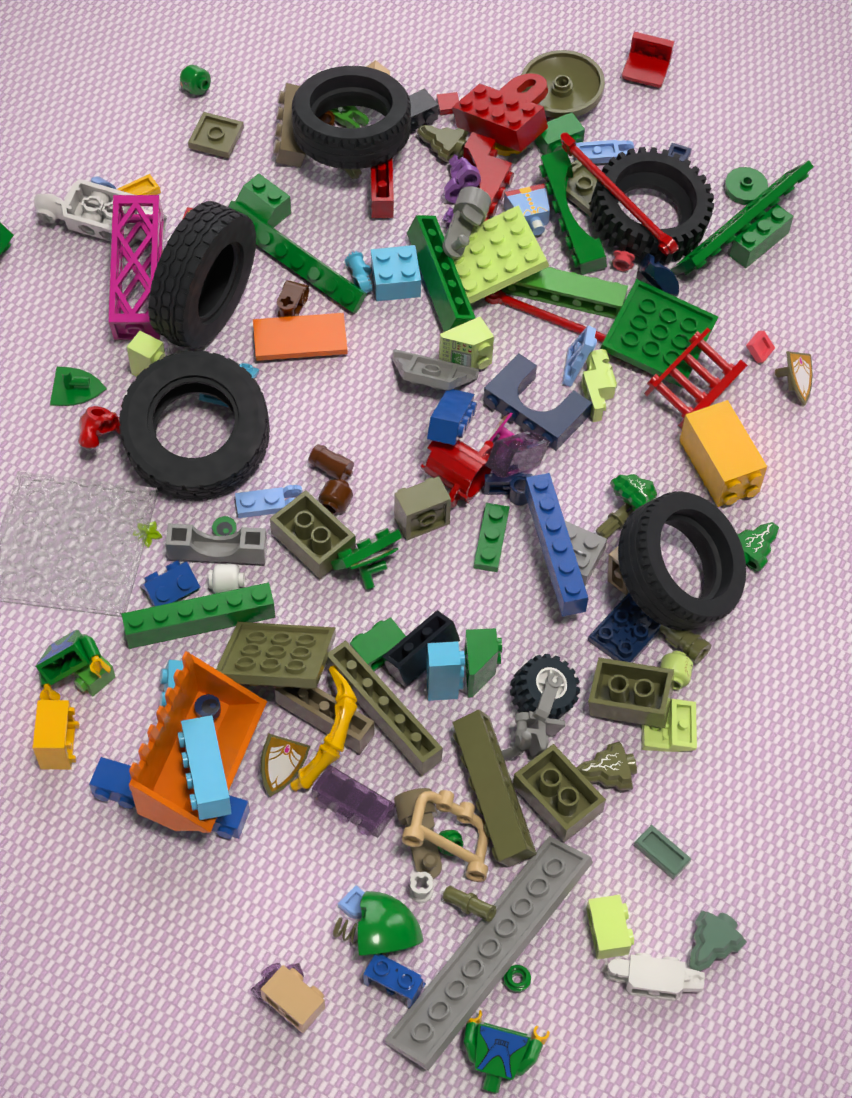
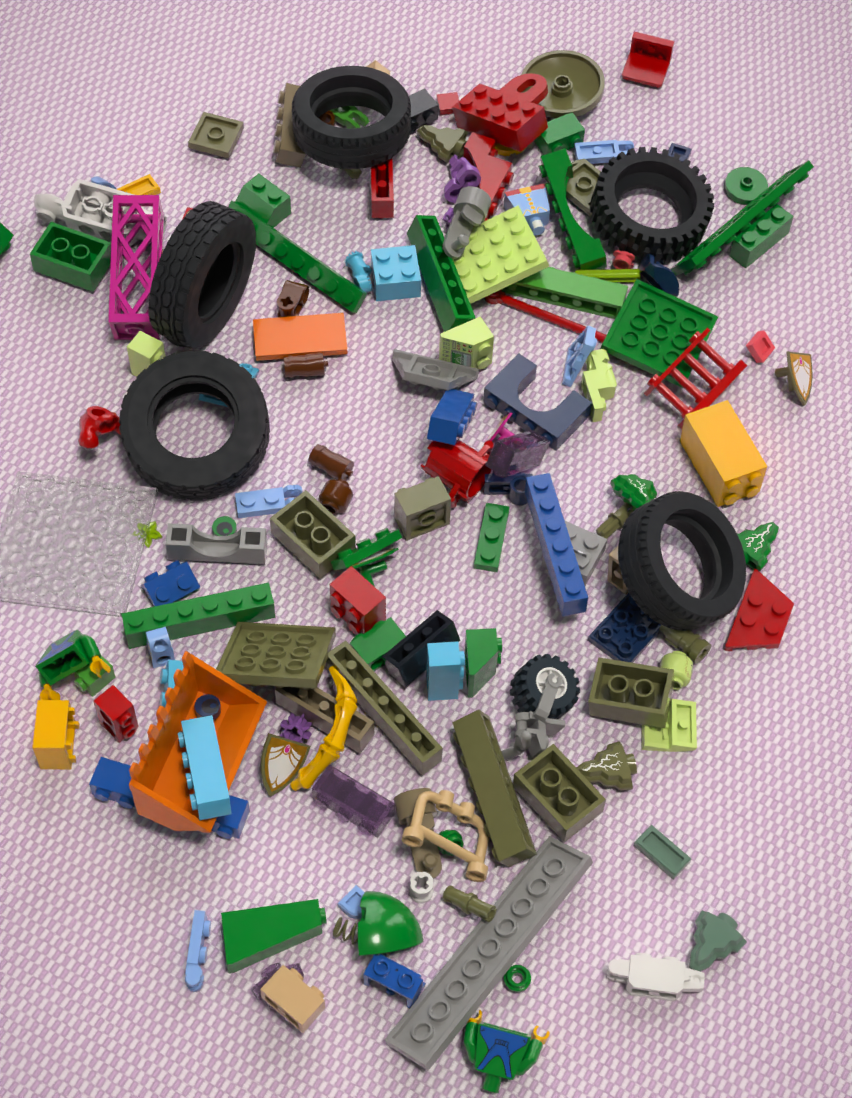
(71, 256): none -> green brick
(74, 387): green shield -> none
(116, 714): none -> red brick
(158, 646): none -> light blue leg
(195, 79): green head -> none
(197, 952): none -> light blue hinge
(226, 578): white head -> none
(268, 930): none -> green slope
(298, 722): none -> medium lavender gear
(305, 365): none -> reddish brown piece
(356, 601): none -> red brick
(609, 927): yellowish green brick -> none
(612, 275): none -> lime axle
(667, 243): red hinge -> none
(760, 616): none -> red wing

